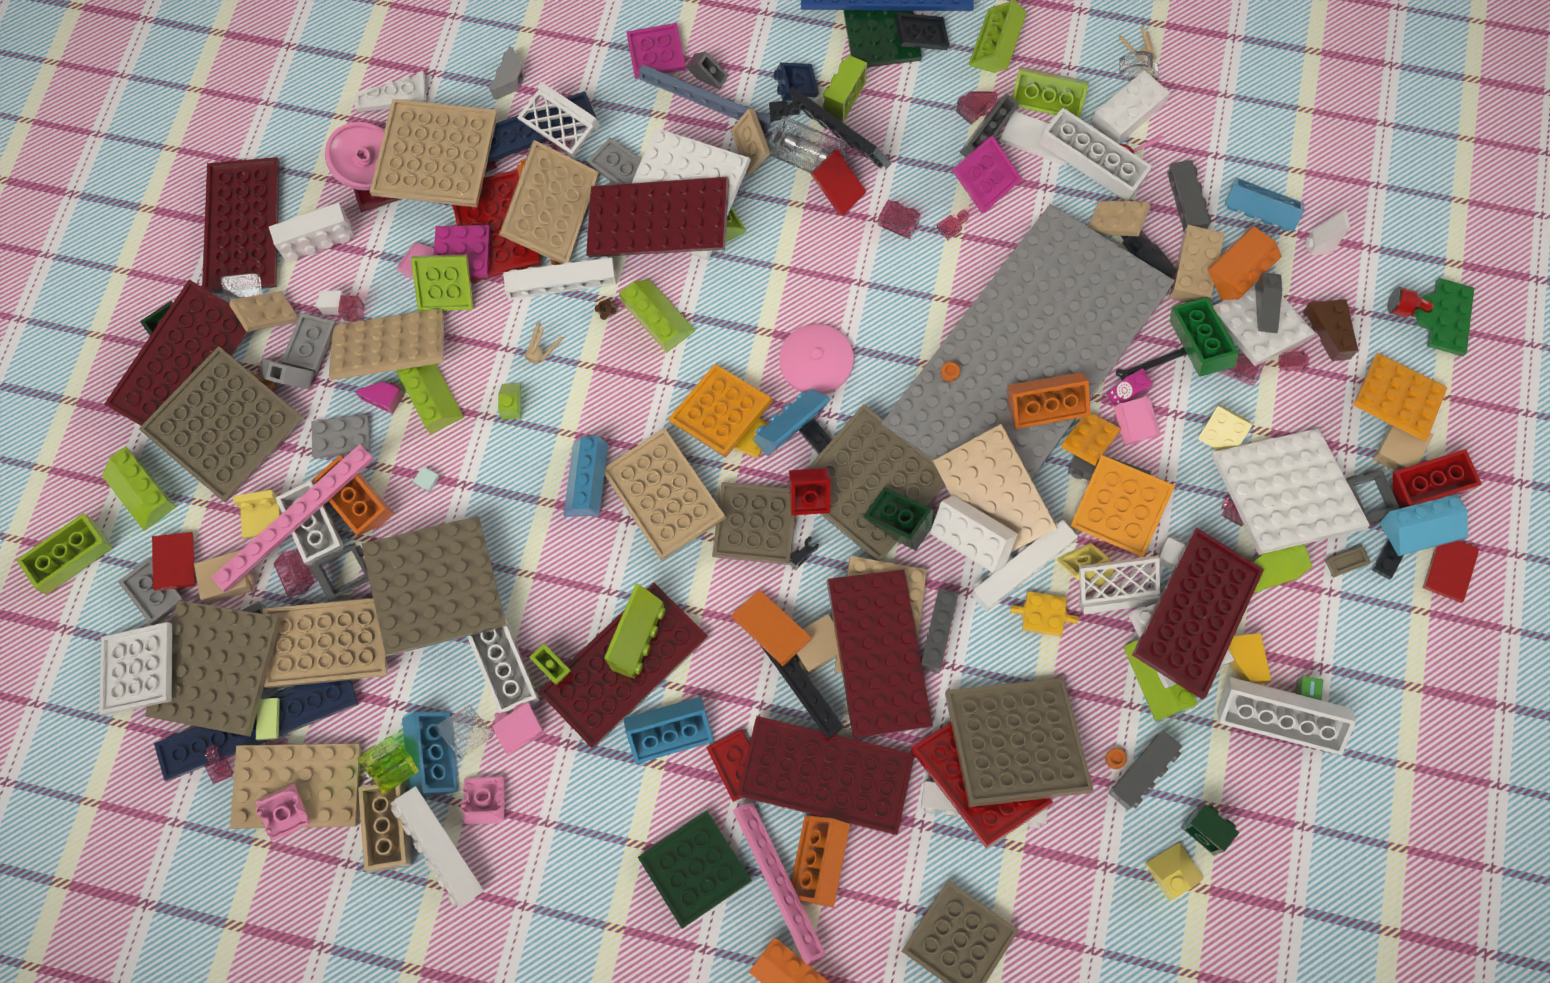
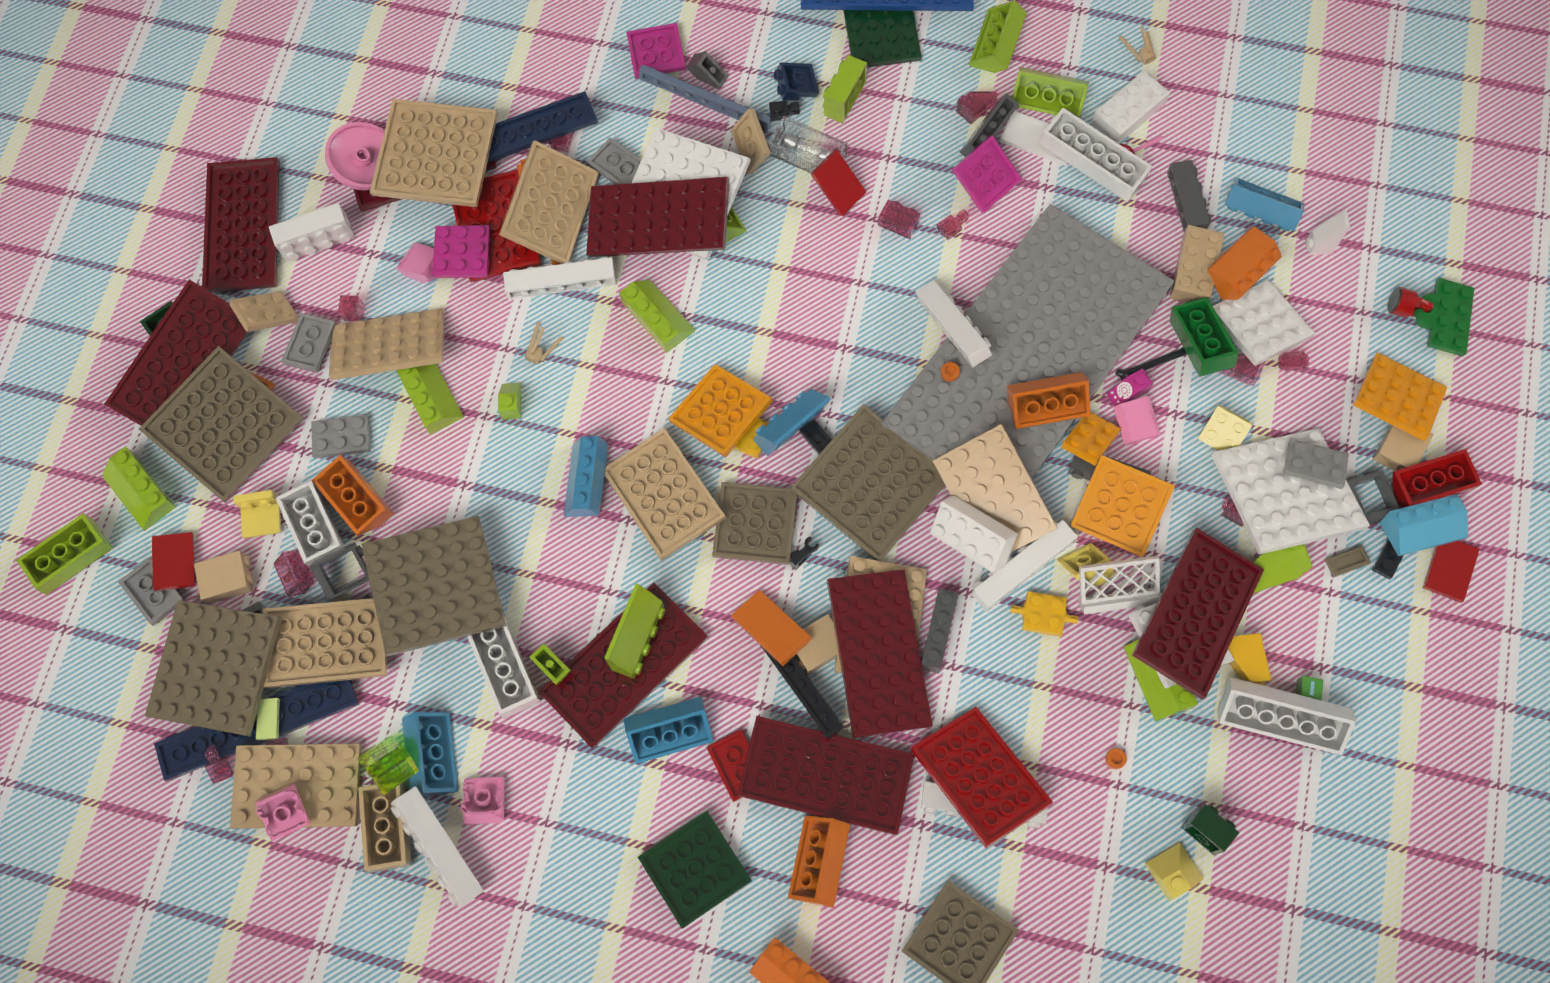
(136, 669): white plate -> none
(240, 286): clear tile -> none
(285, 374): light grey slope -> none
(292, 518): bright pink plate -> none
(329, 302): white brick -> none
(381, 98): white wing -> none
(381, 395): dark pink slope -> none
(426, 479): light aqua tile -> none
(442, 282): lime plate -> none
(464, 731): clear tile -> none
(508, 75): light grey slope -> none
(517, 727): bright pink slope -> none
(569, 109): white fence -> none
(602, 305): reddish brown plate -> none
(779, 883): bright pink plate -> none
(809, 491): red slope -> none
(816, 359): bright pink dish -> none
(839, 129): black plate -> none
(901, 517): dark green slope -> none
(922, 31): black plate -> none
(953, 323): none -> white brick
(1017, 742): dark tan plate -> none
(1119, 217): tan plate -> none
(1136, 62): clear brick -> none
(1145, 770): dark grey brick -> none
(1149, 253): black slope -> none
(1170, 552): white brick -> none
(1268, 302): dark grey slope -> none
(1316, 463): none -> light grey plate
(1334, 328): reddish brown wedge -> none

